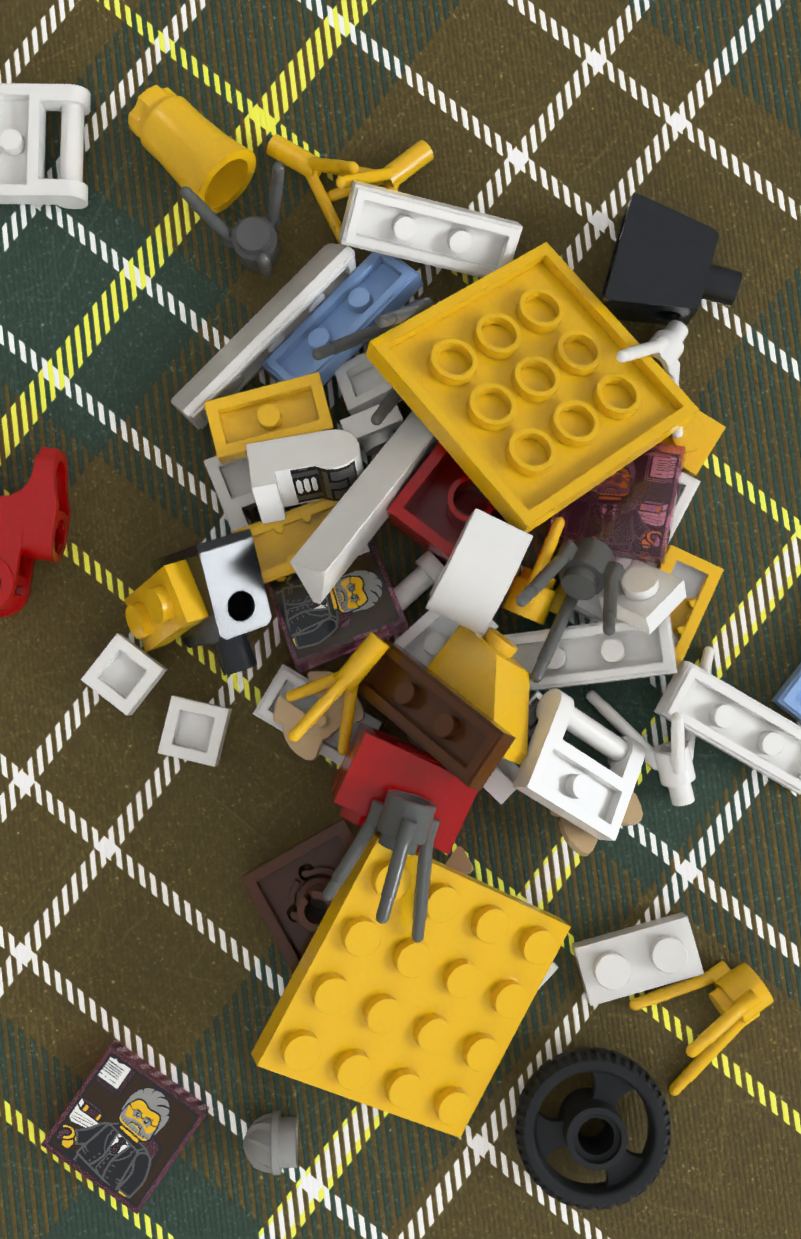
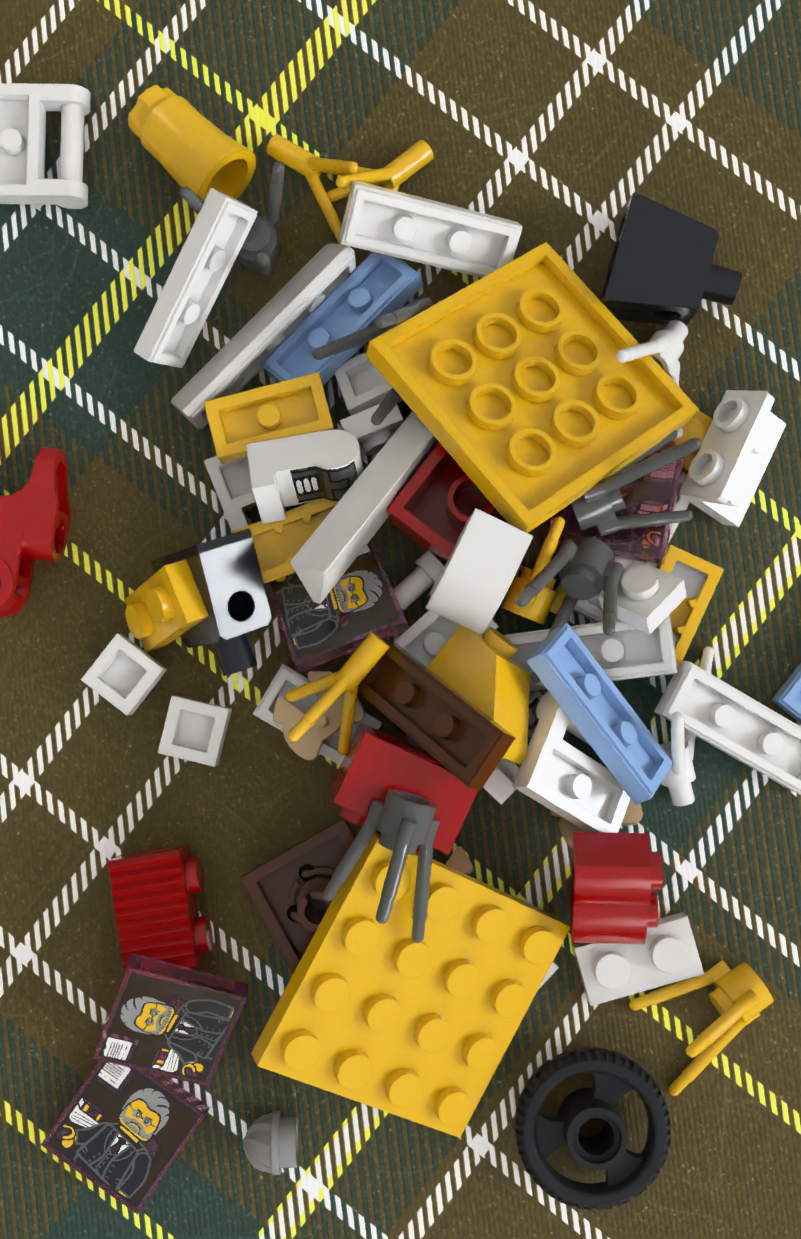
(159, 906): none -> red brick
(170, 1020): none -> tile
(196, 280): none -> white tile
(600, 713): none -> light blue tile
(604, 499): none -> dark grey plant
(613, 887): none -> red brick
(733, 456): none -> white bracket

